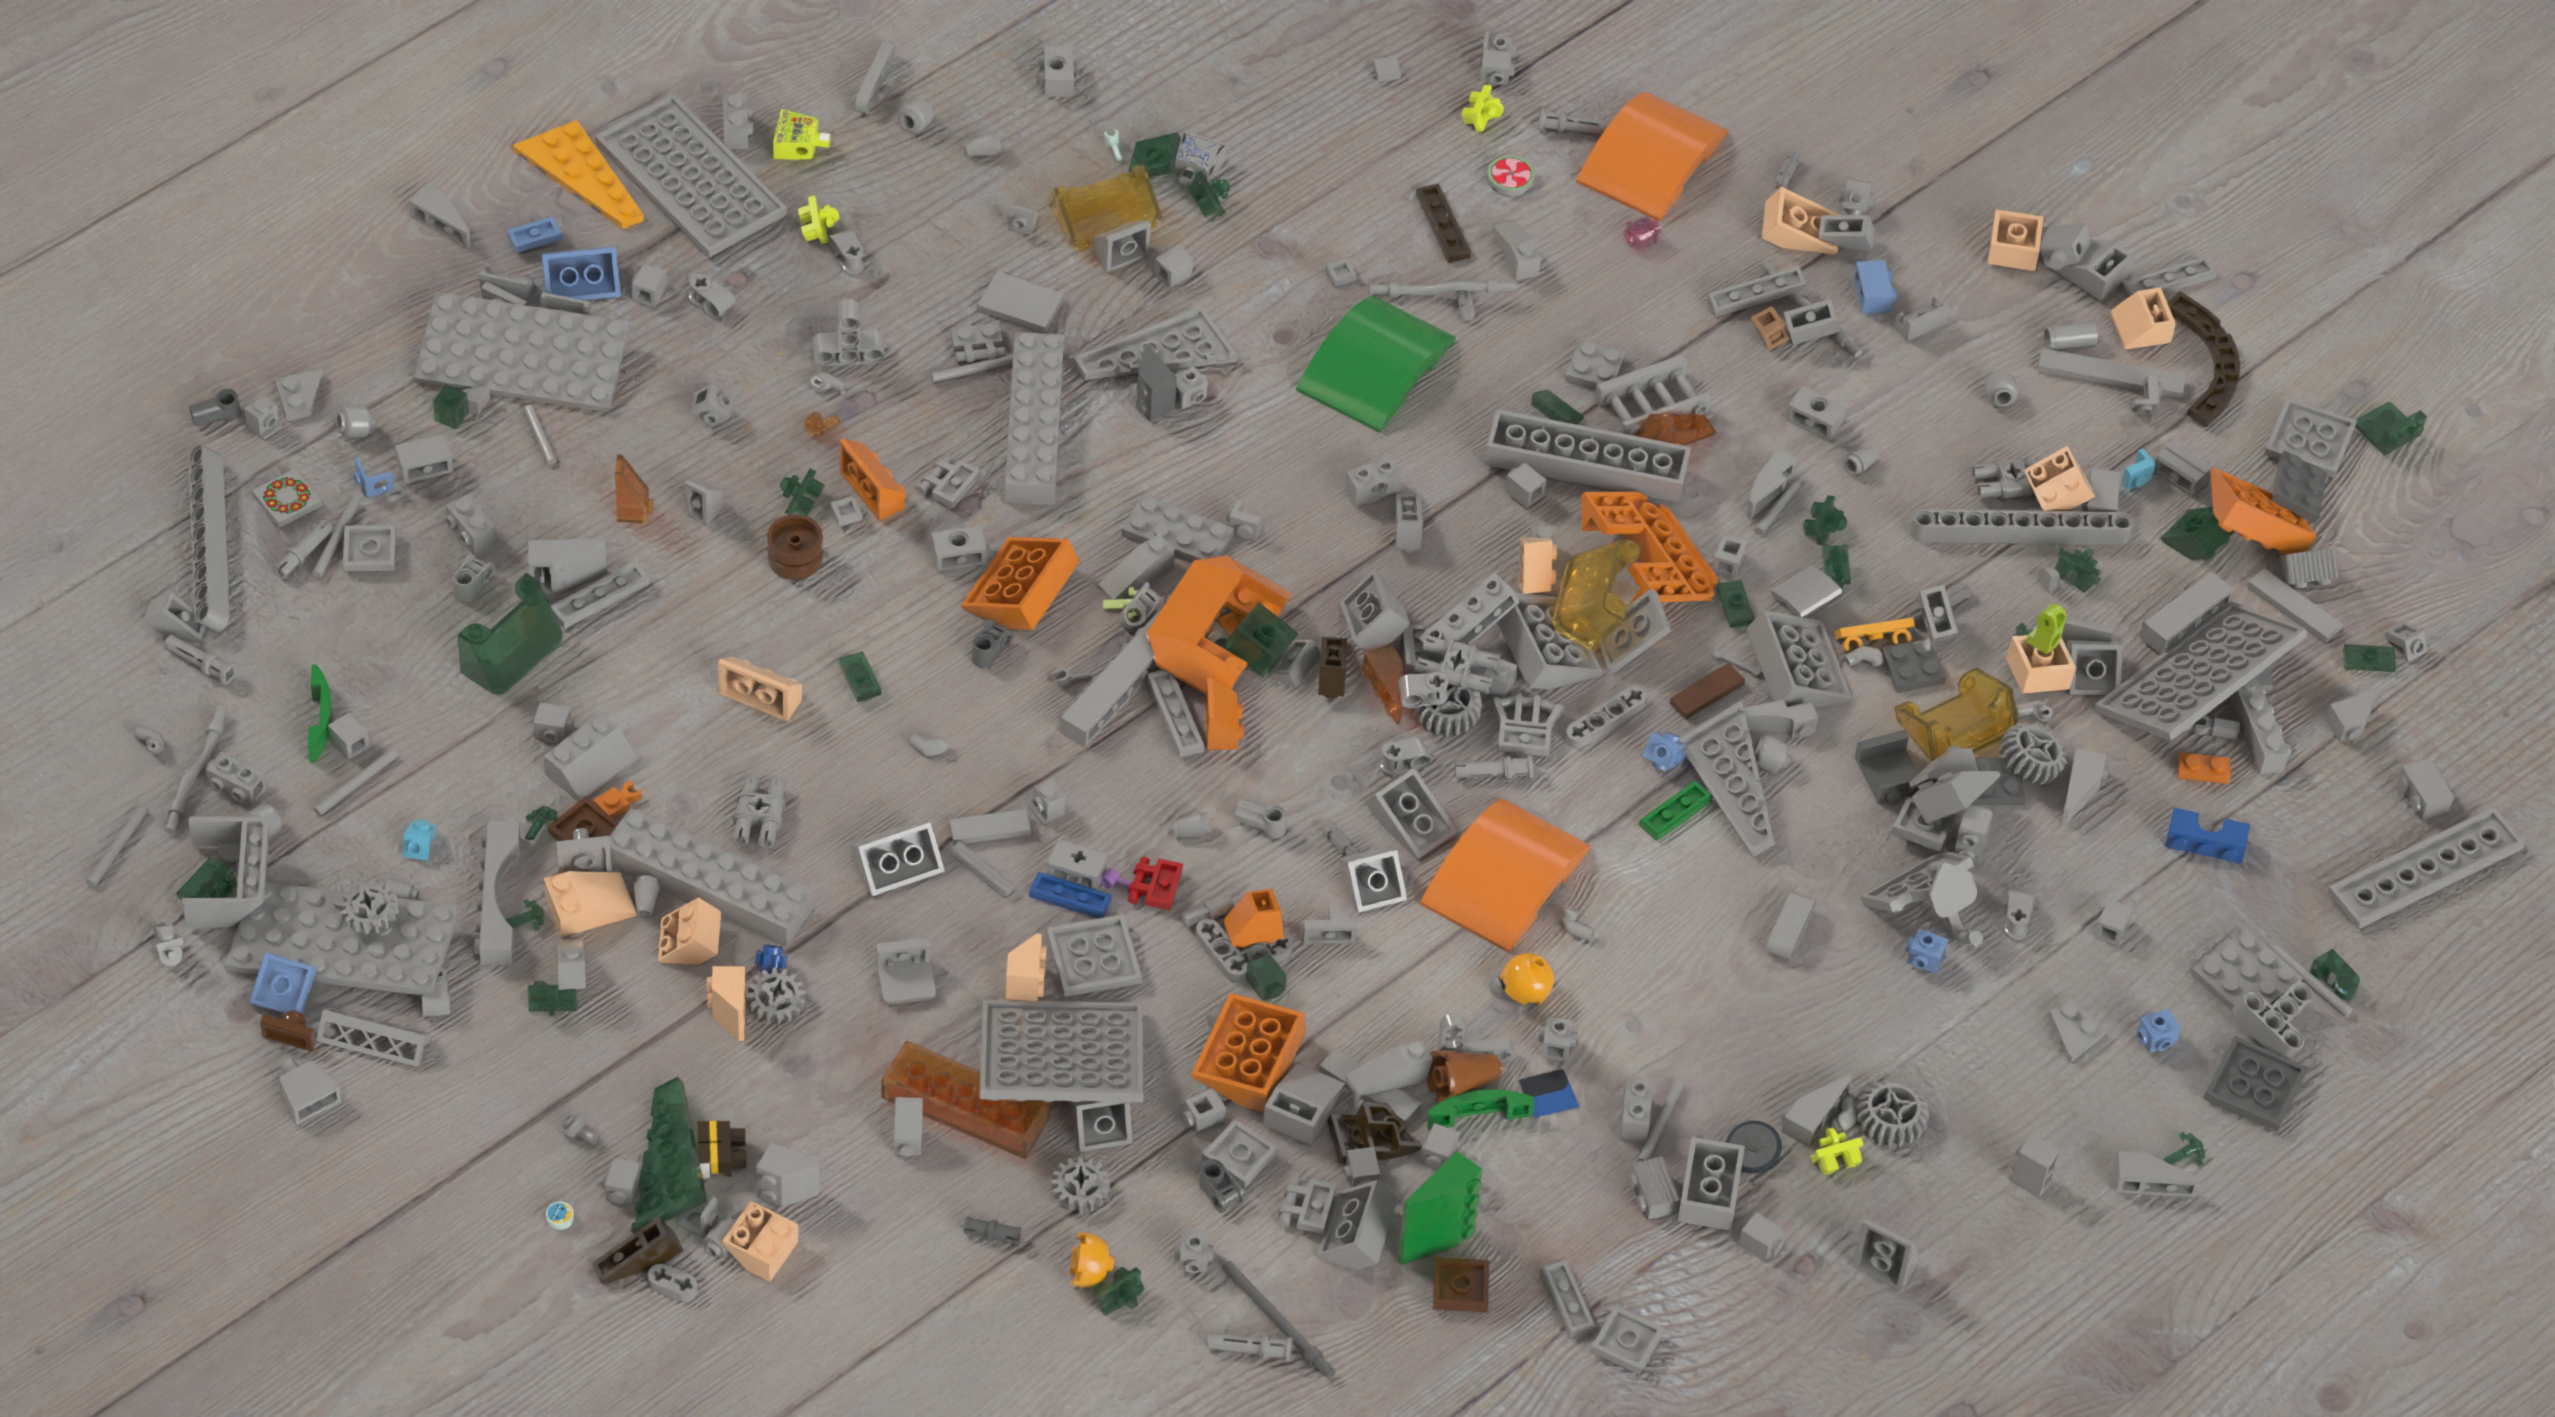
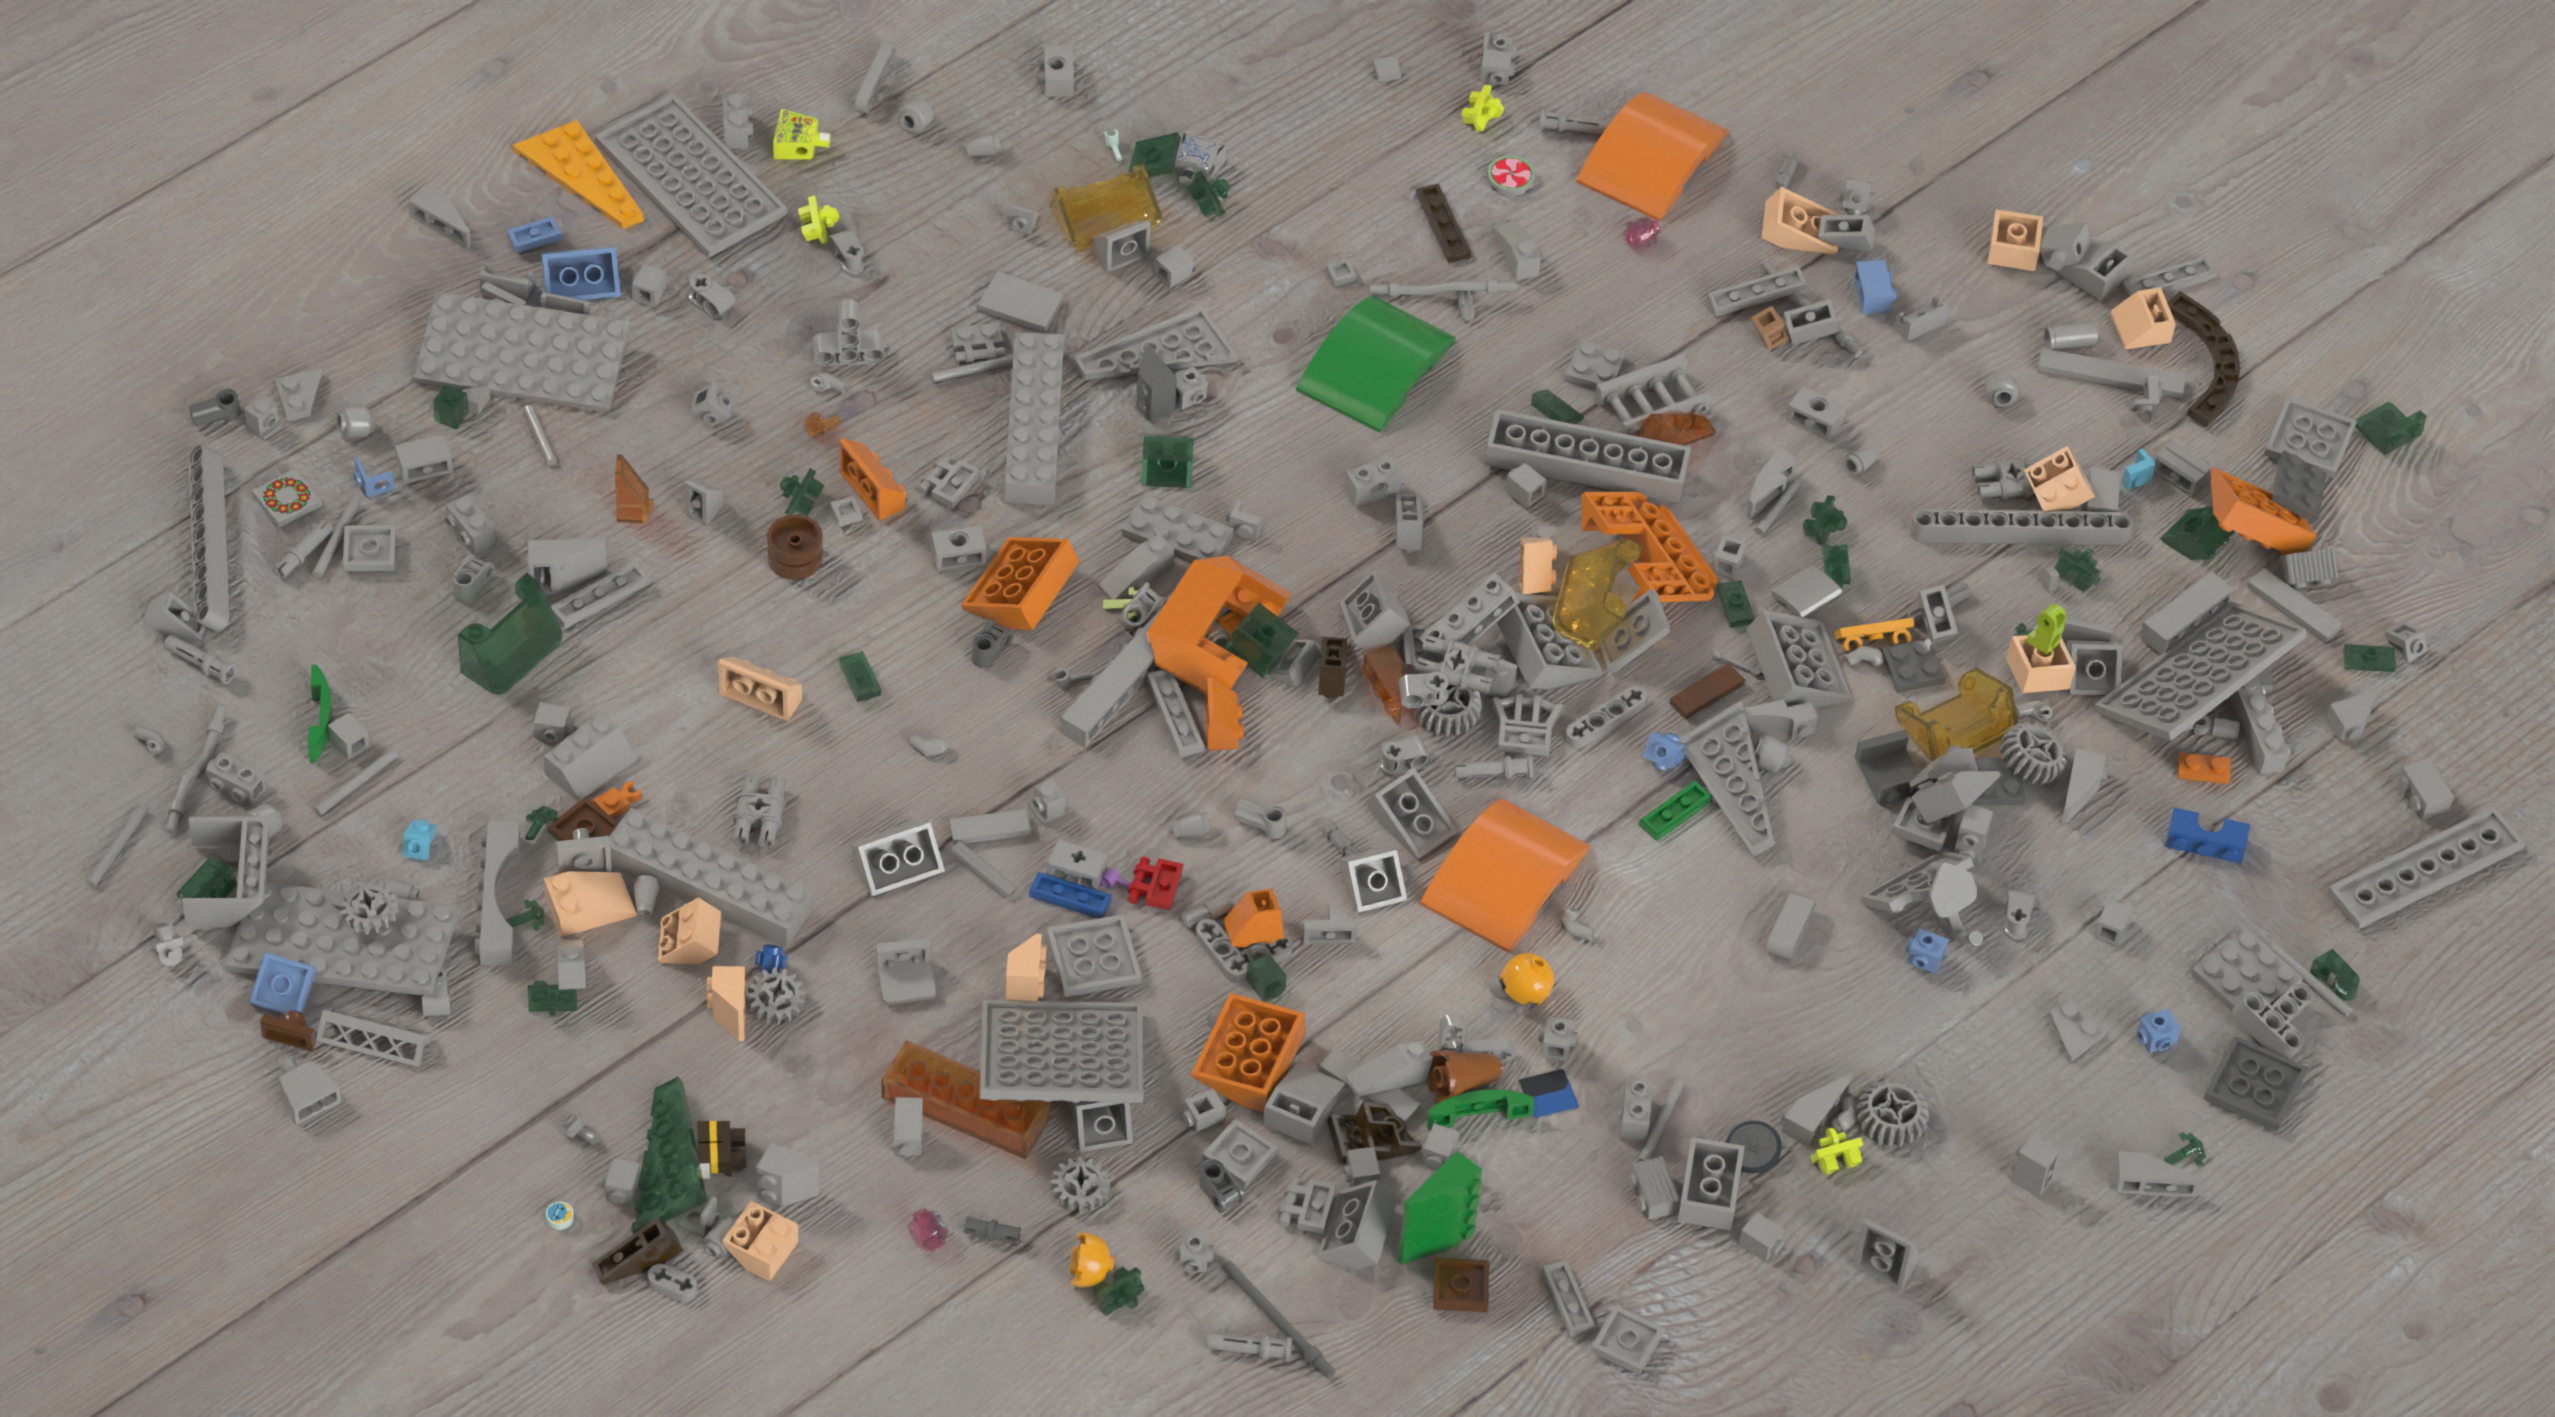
(928, 1229): none -> clear pink head
(1167, 460): none -> clear green slope

